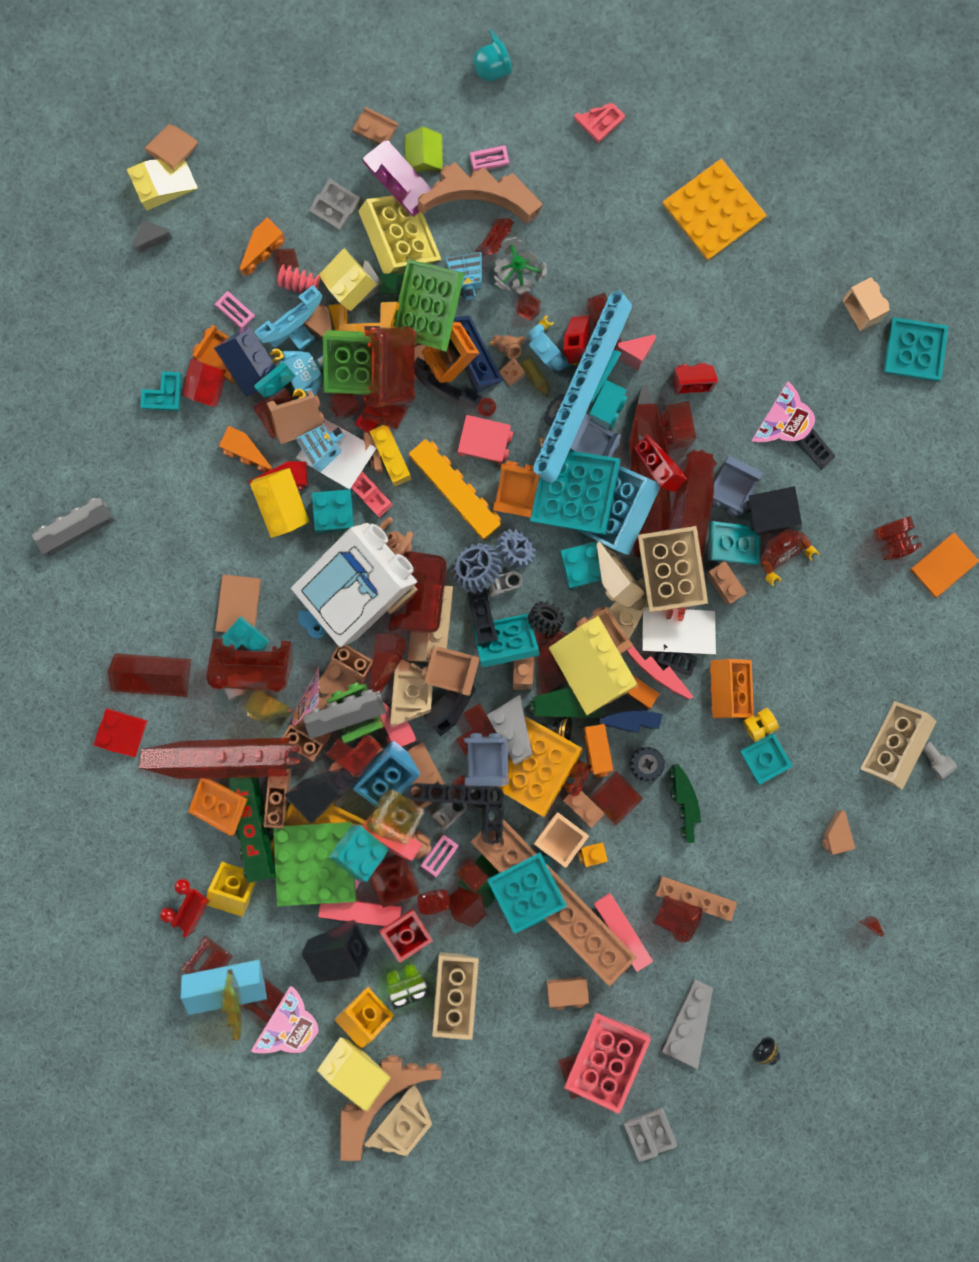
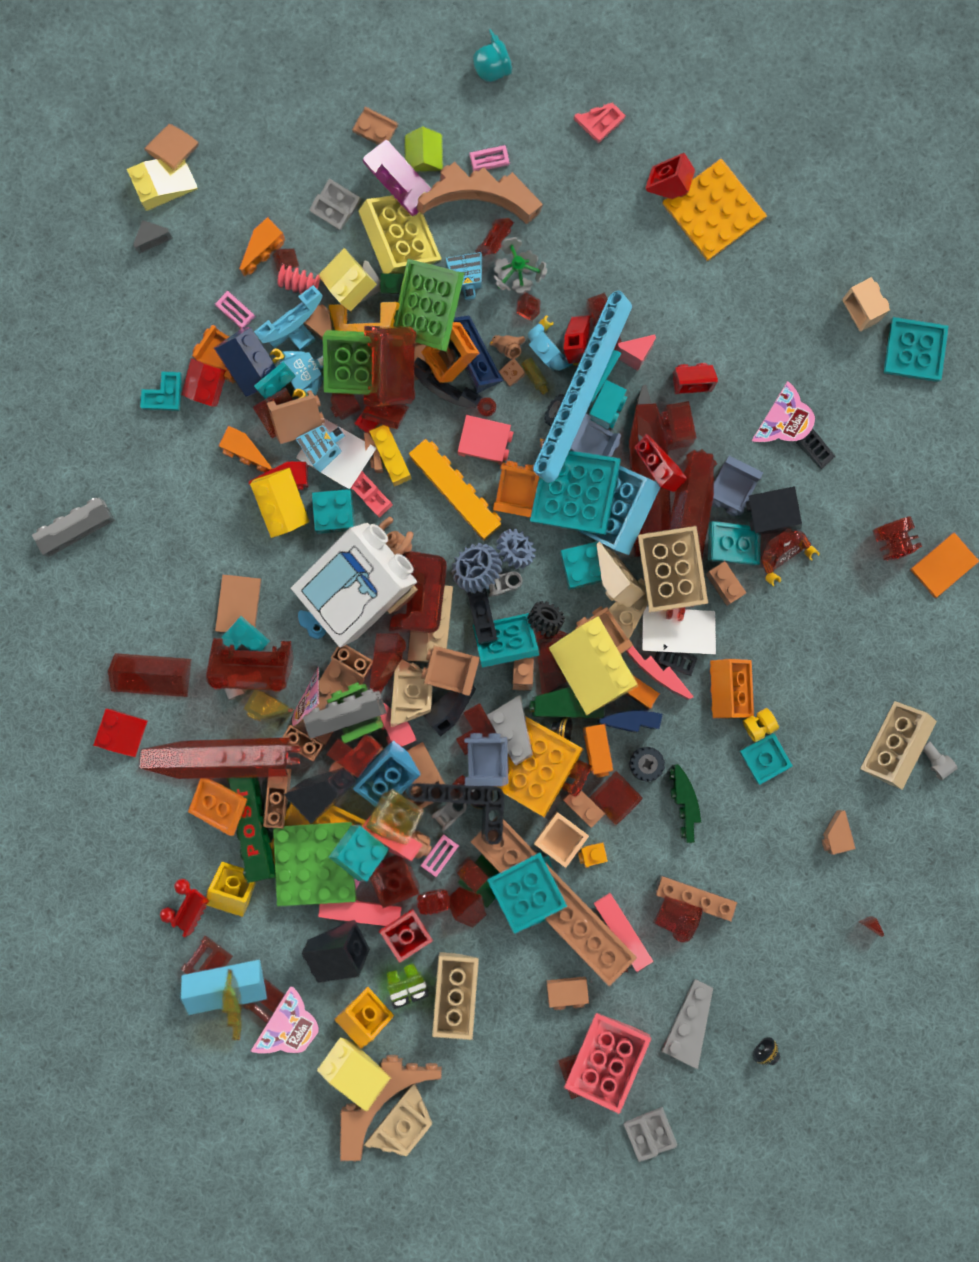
(671, 177): none -> red slope

